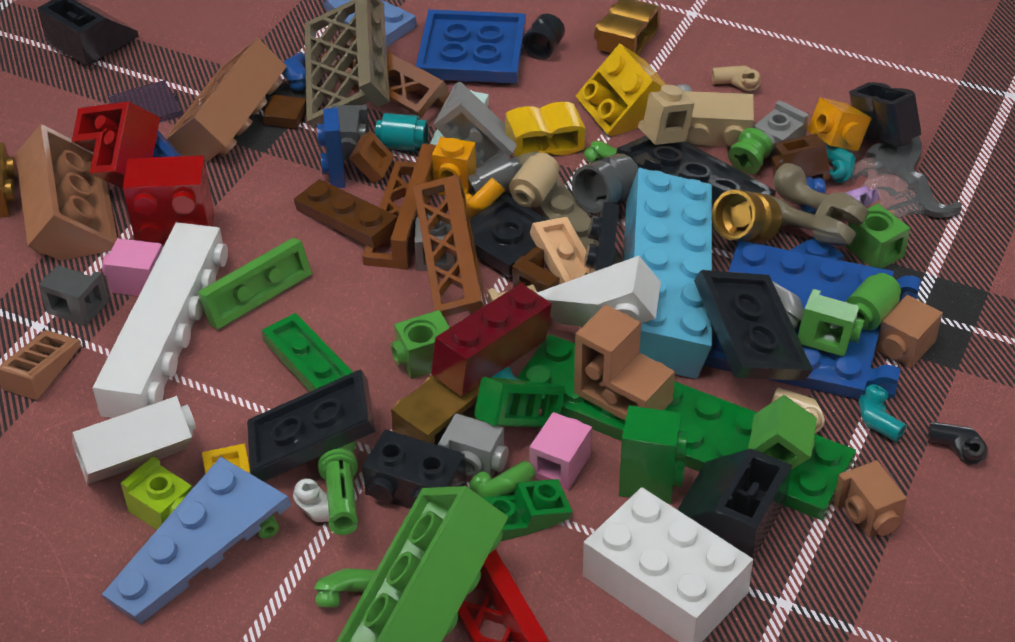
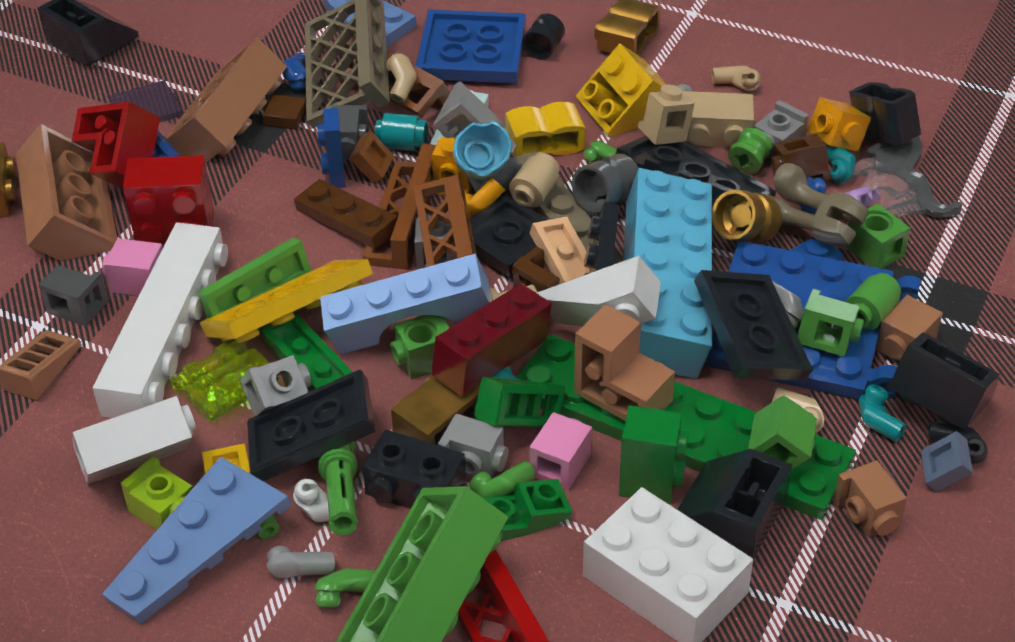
(215, 382): none -> clear neon green plate
(265, 392): none -> light grey brick
(279, 303): none -> yellow plate
(287, 564): none -> light grey arm
(361, 314): none -> light blue arch
(404, 75): none -> tan arm
(482, 149): none -> medium azure hair
(944, 381): none -> black slope
(946, 461): none -> sand blue plate

